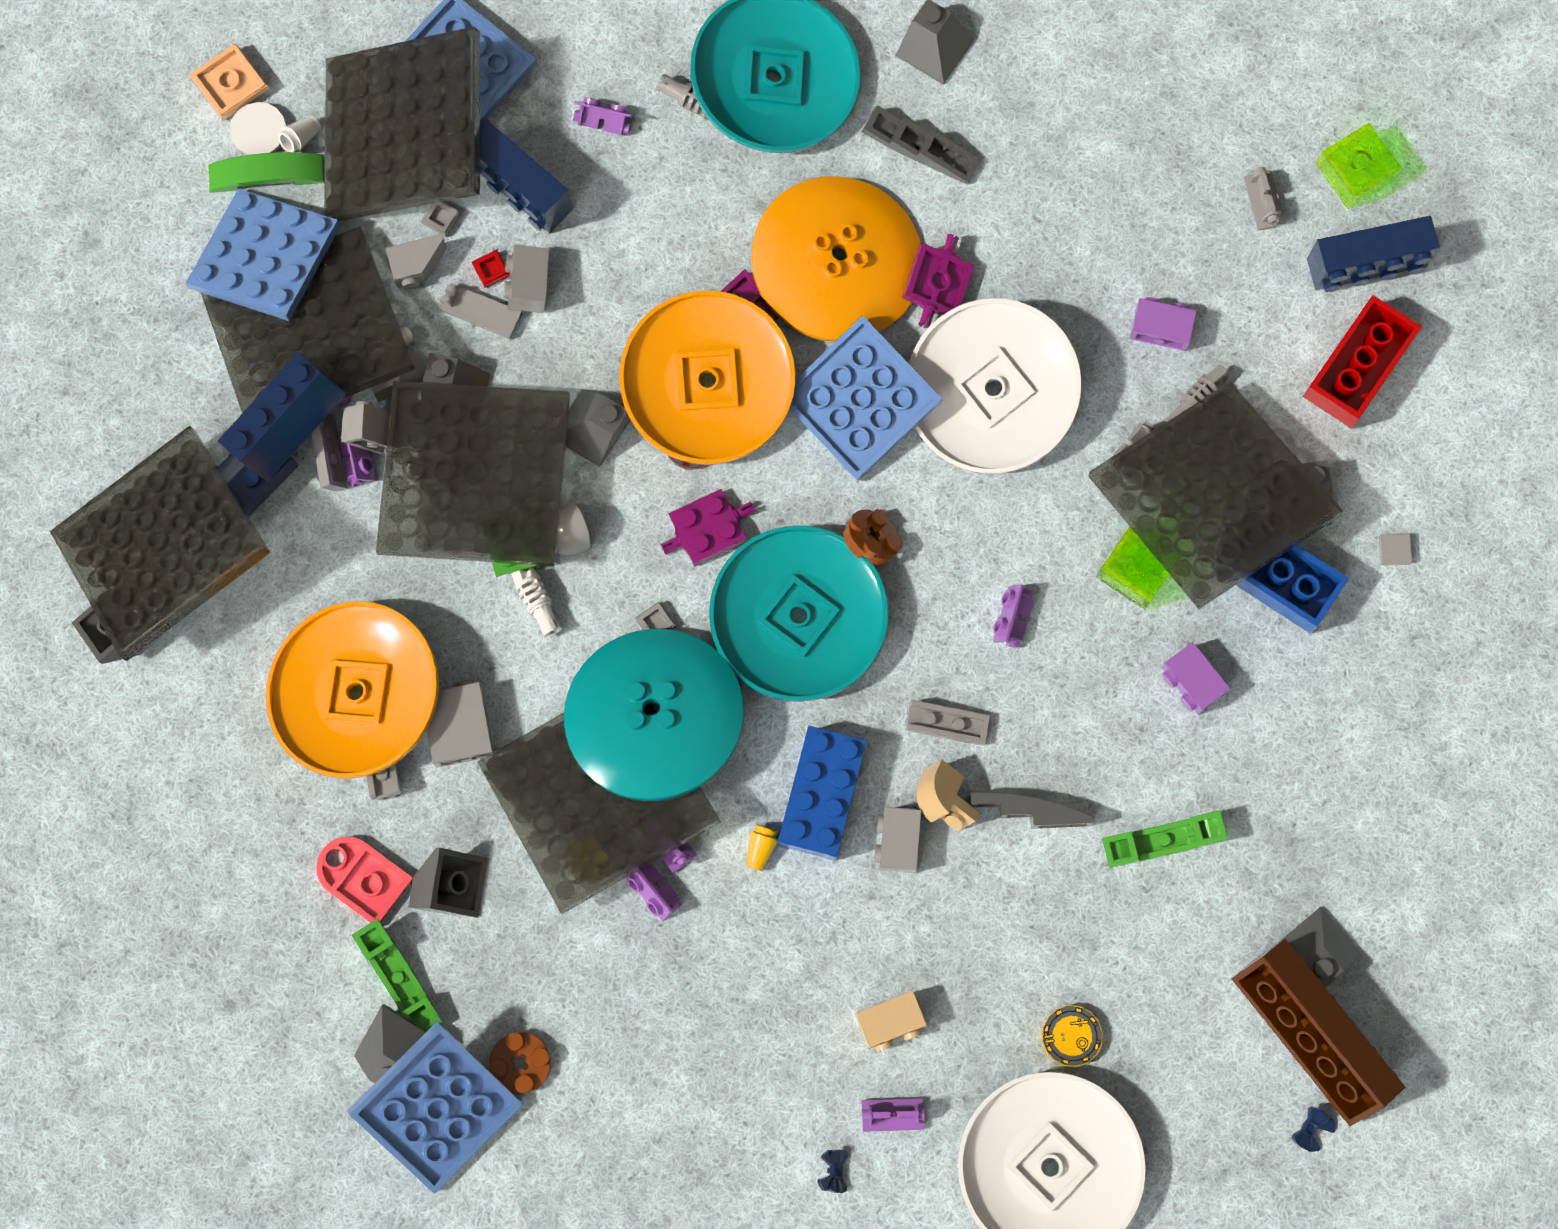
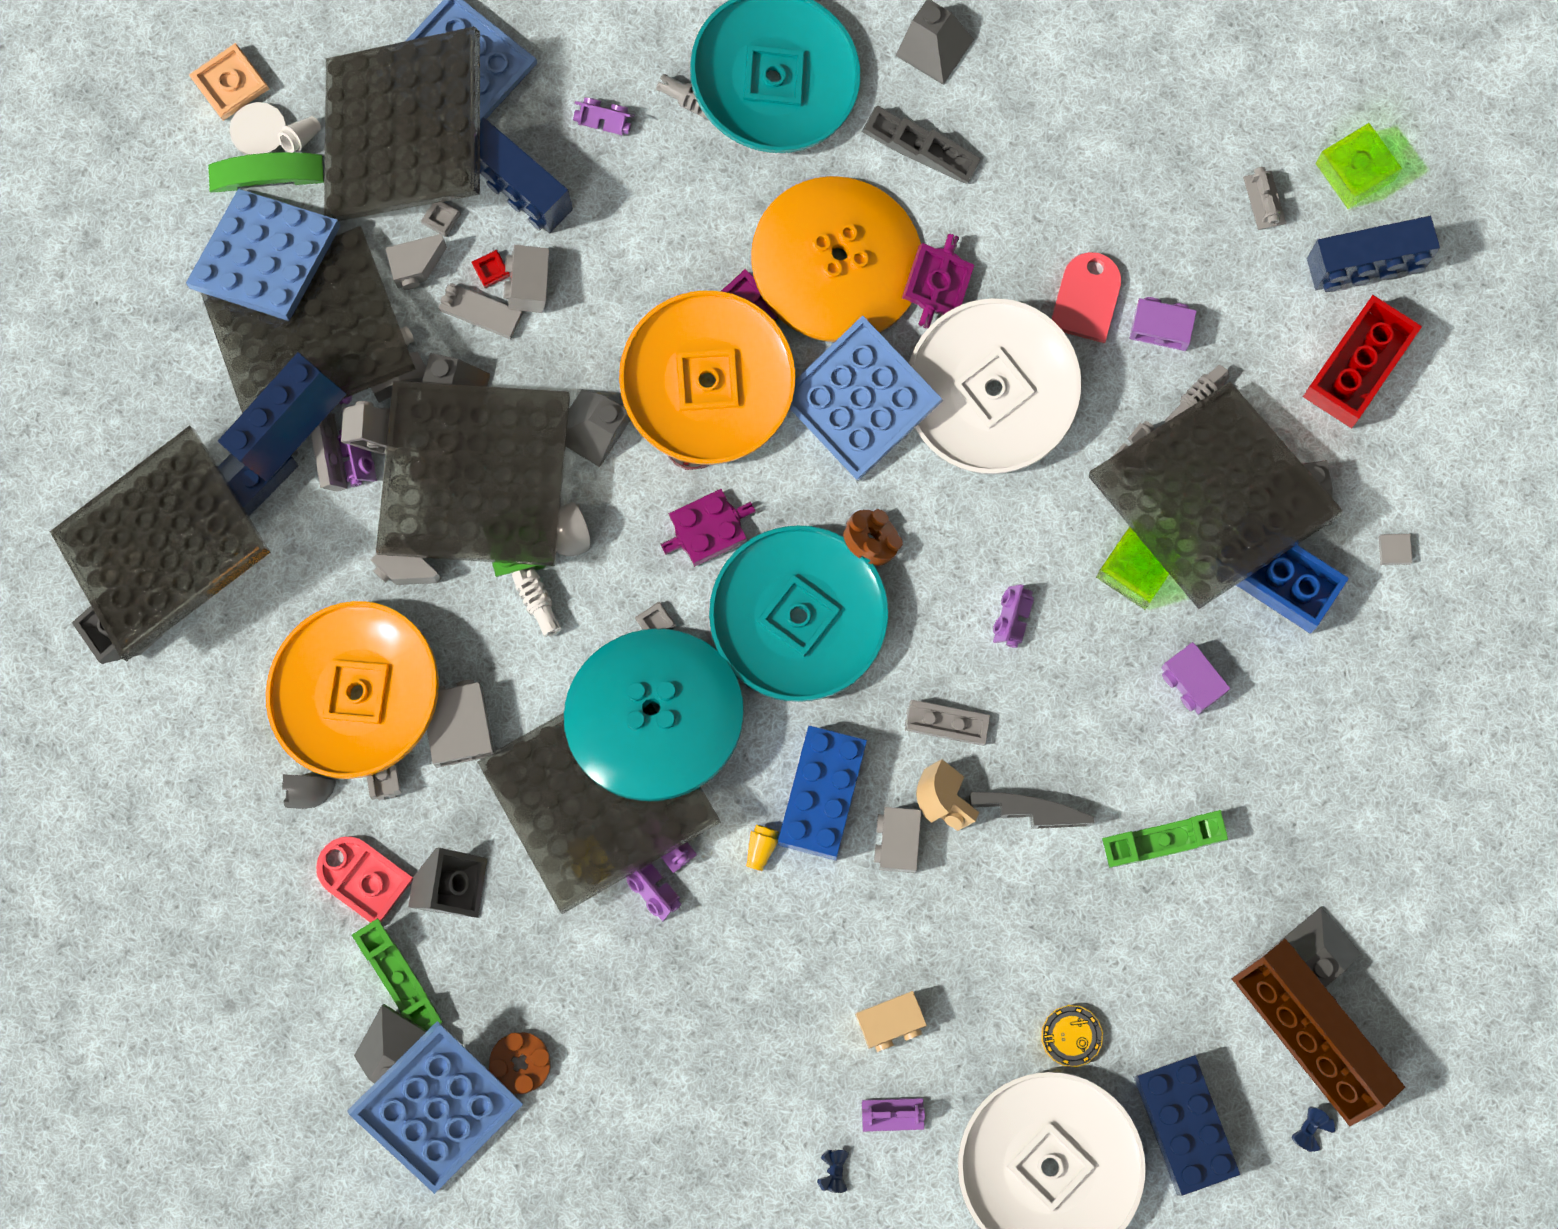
(306, 791): none -> dark grey brick
(404, 570): none -> light grey slope
(1086, 299): none -> coral tile
(1186, 1125): none -> dark blue brick

